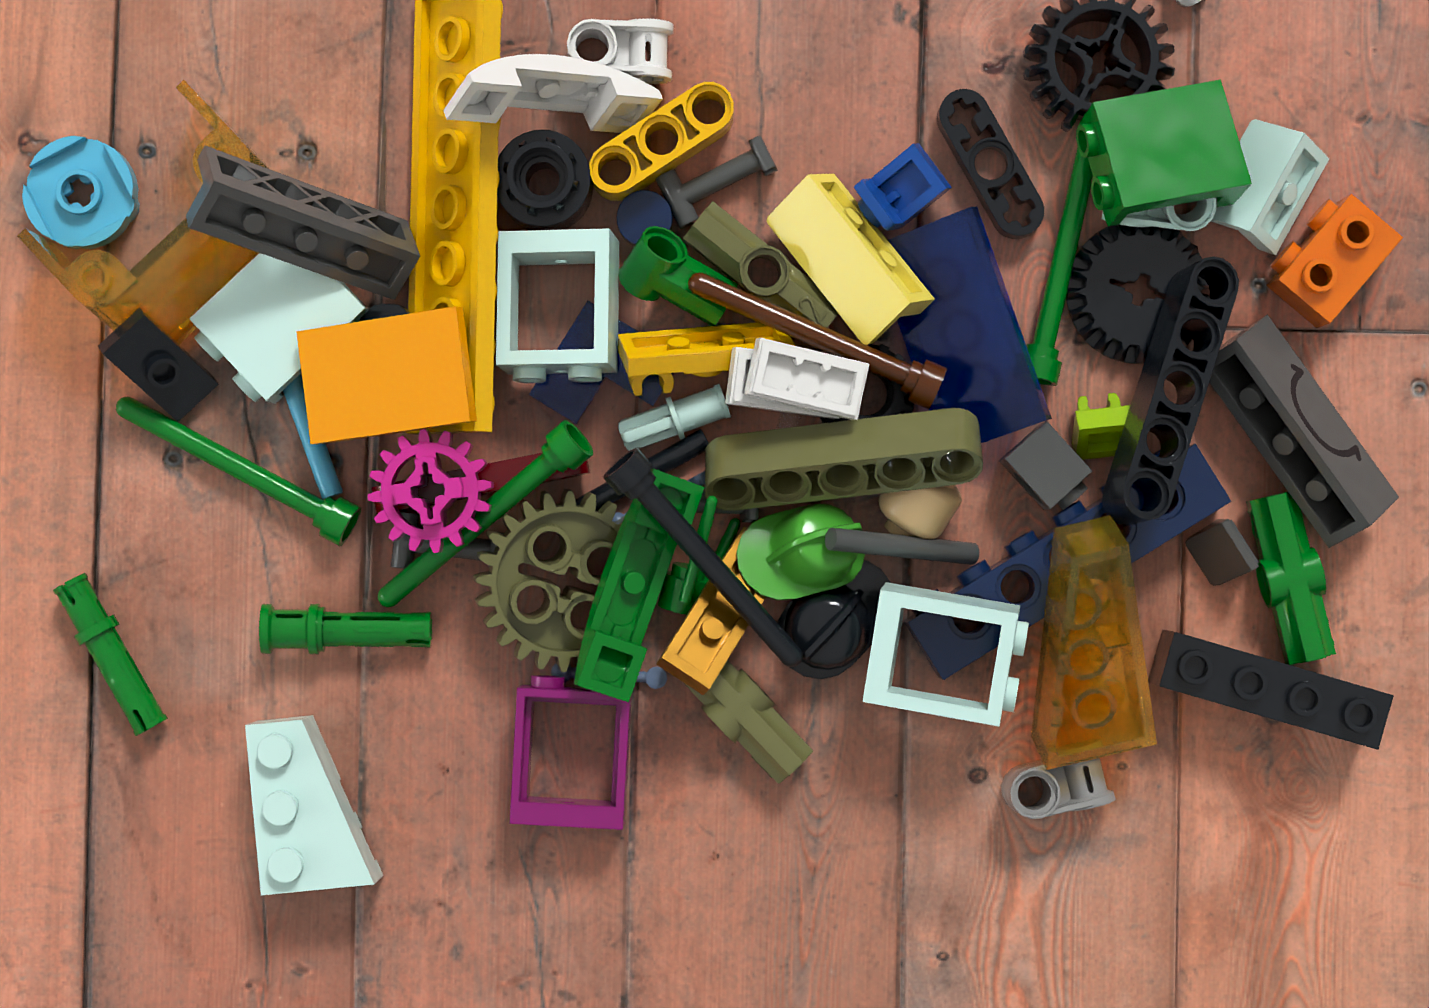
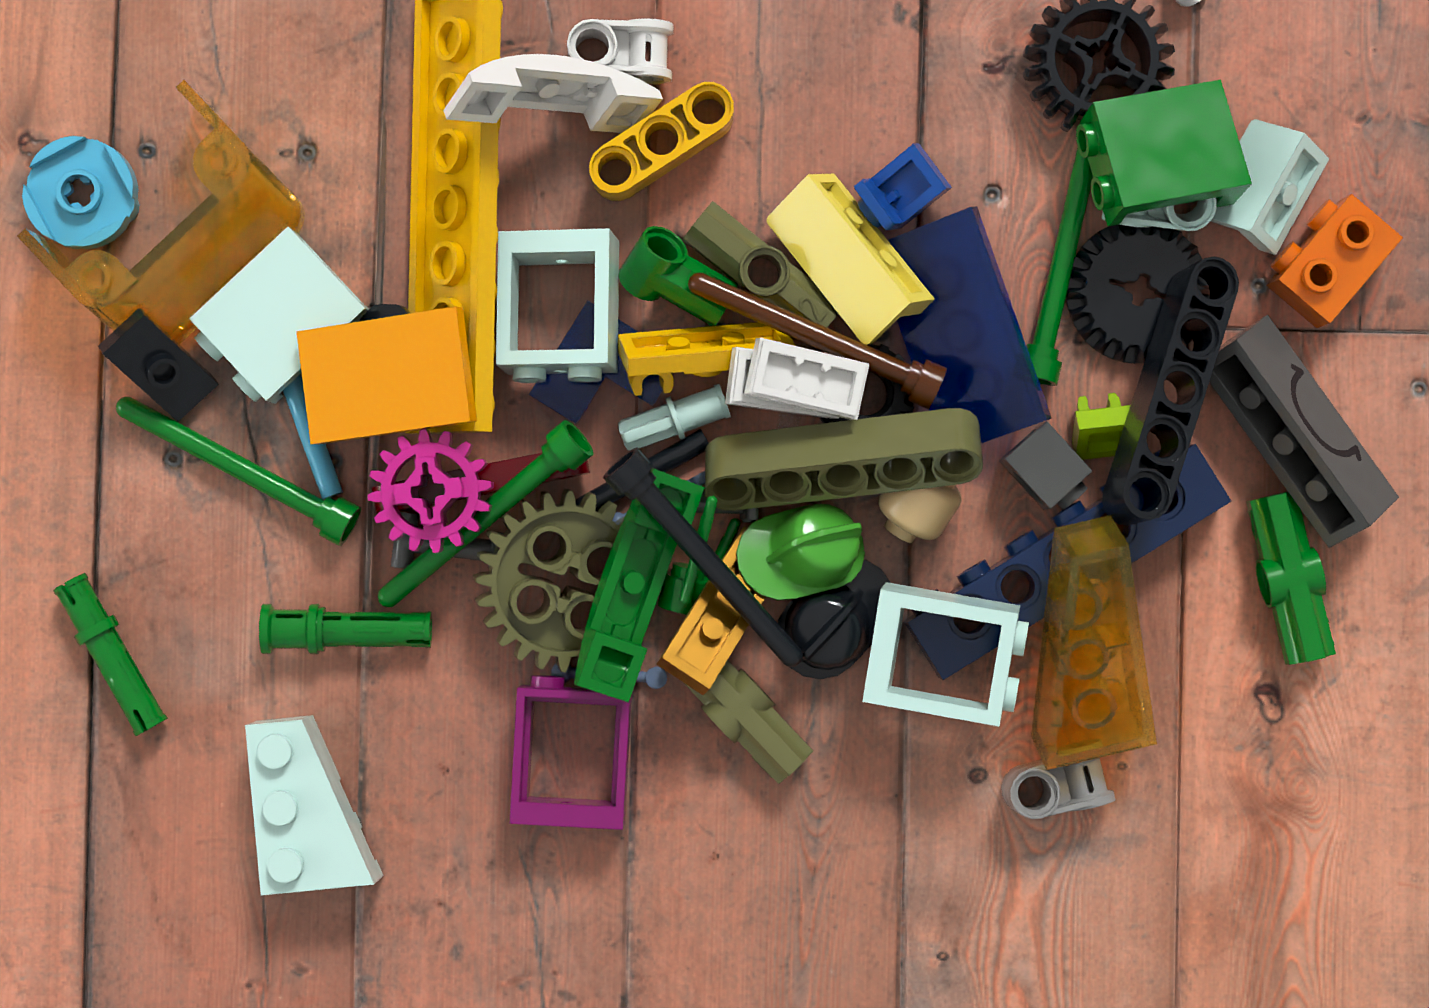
(302, 224): dark grey fence -> none
(540, 151): black piece -> none
(641, 211): dark blue tile -> none
(682, 196): dark grey piece -> none
(901, 546): dark grey bar -> none
(958, 135): black beam -> none
(1221, 552): dark grey slope -> none
(1270, 689): black brick -> none

